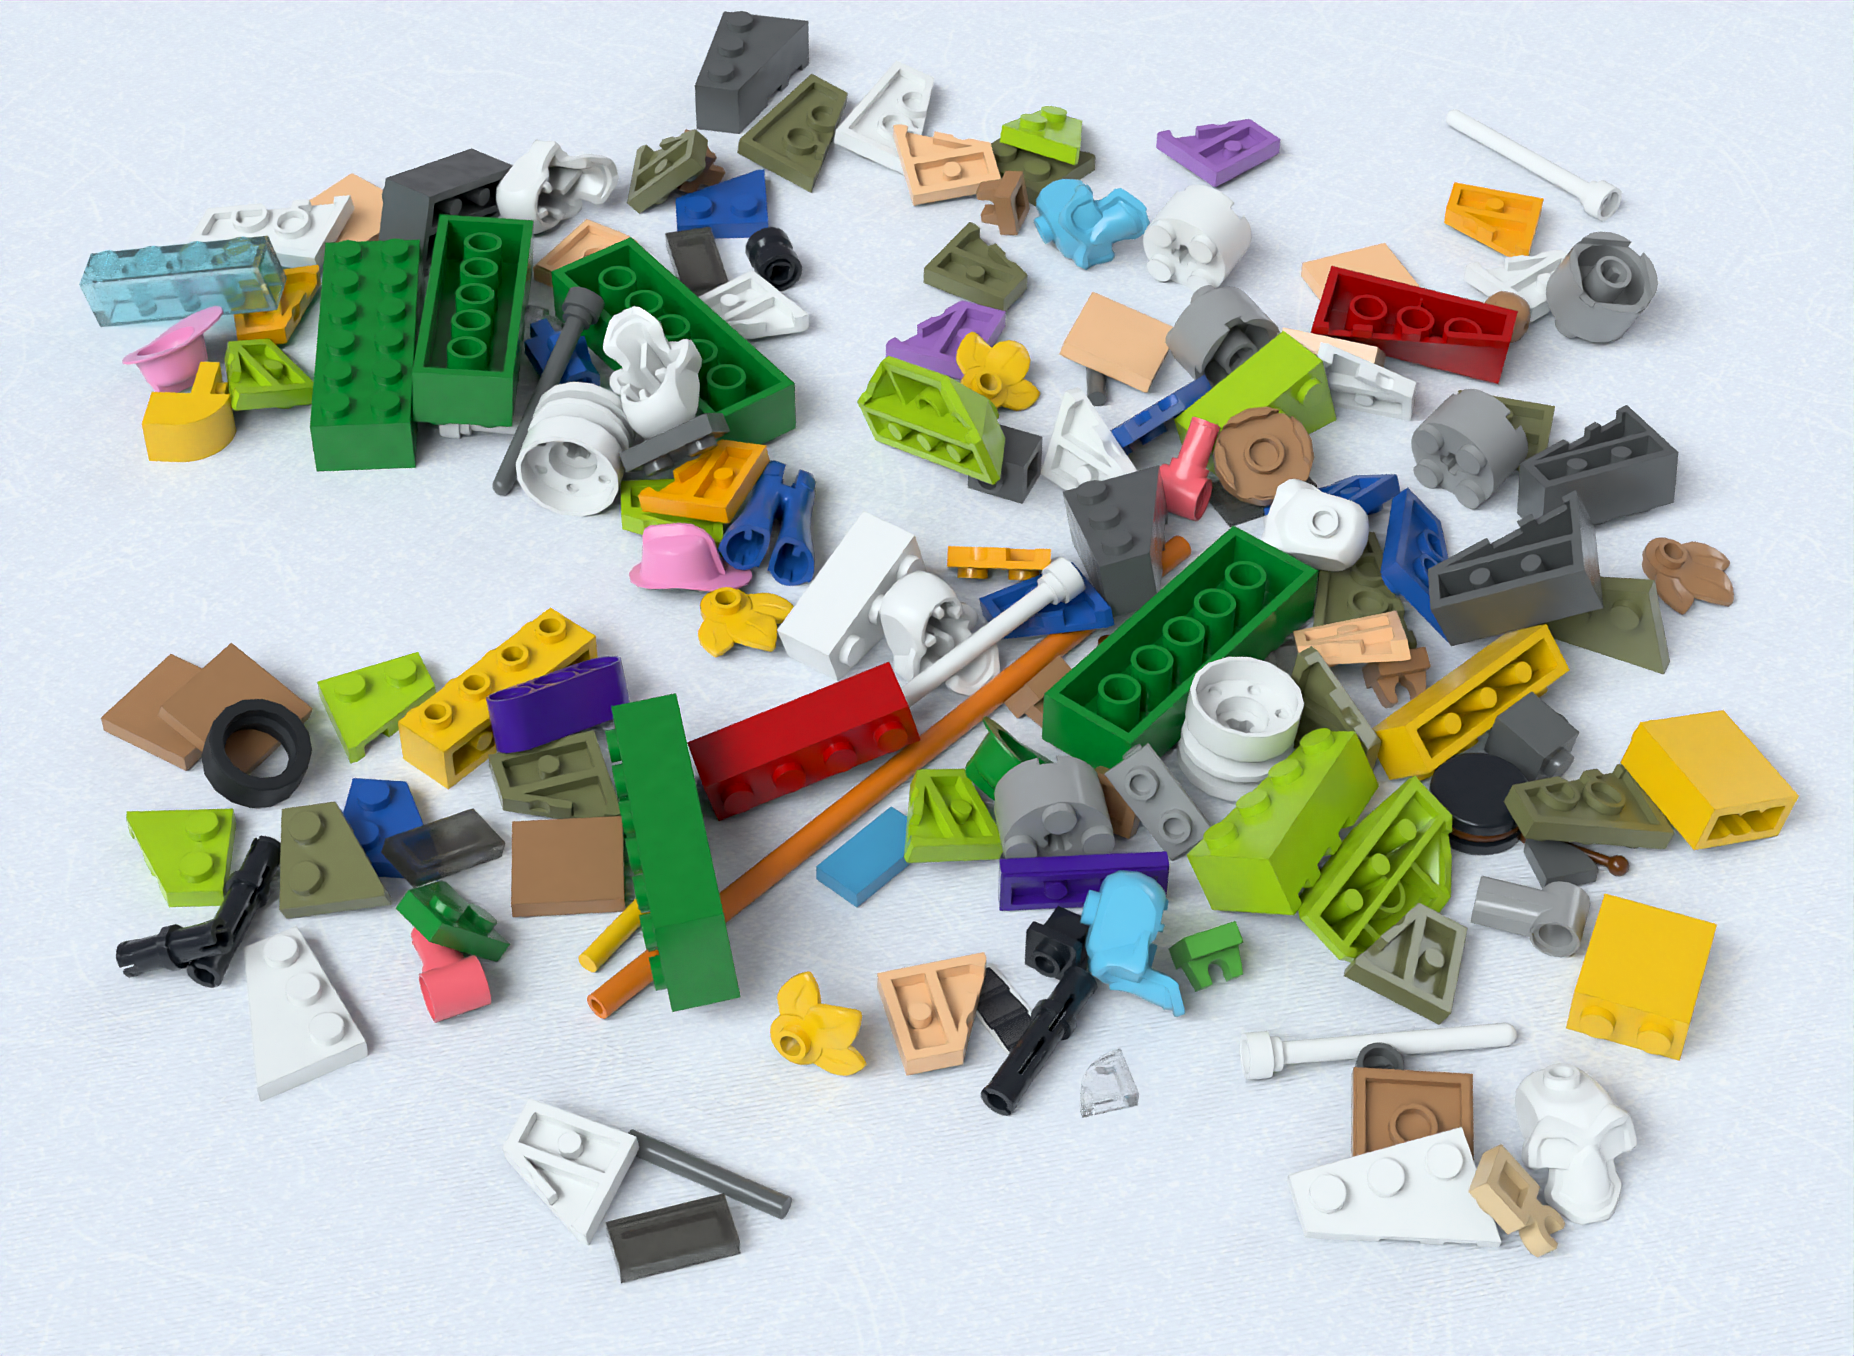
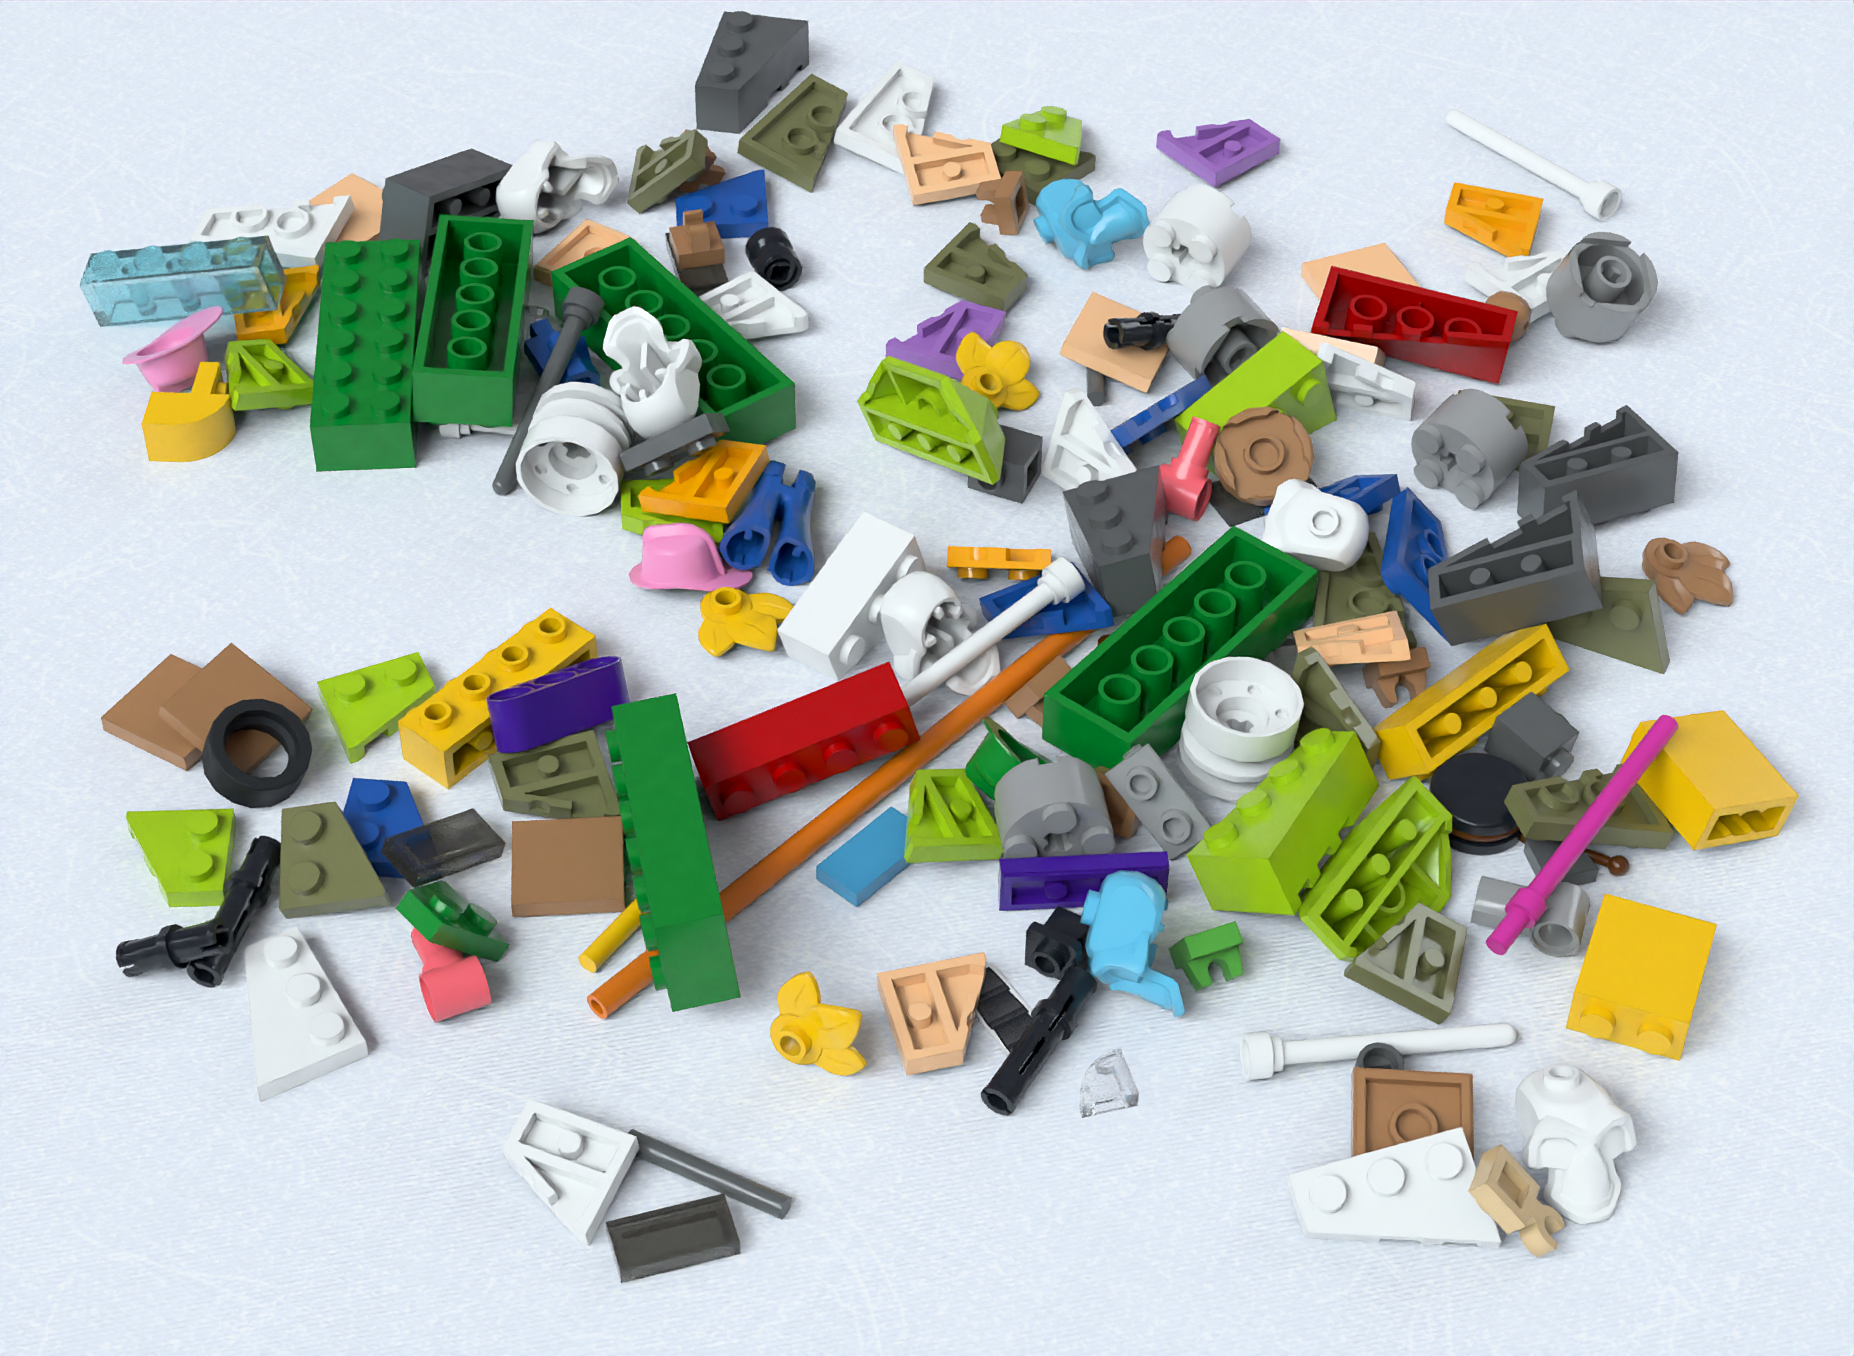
(696, 242): none -> medium nougat tile
(1145, 331): none -> black pin
(1529, 903): none -> dark pink bar

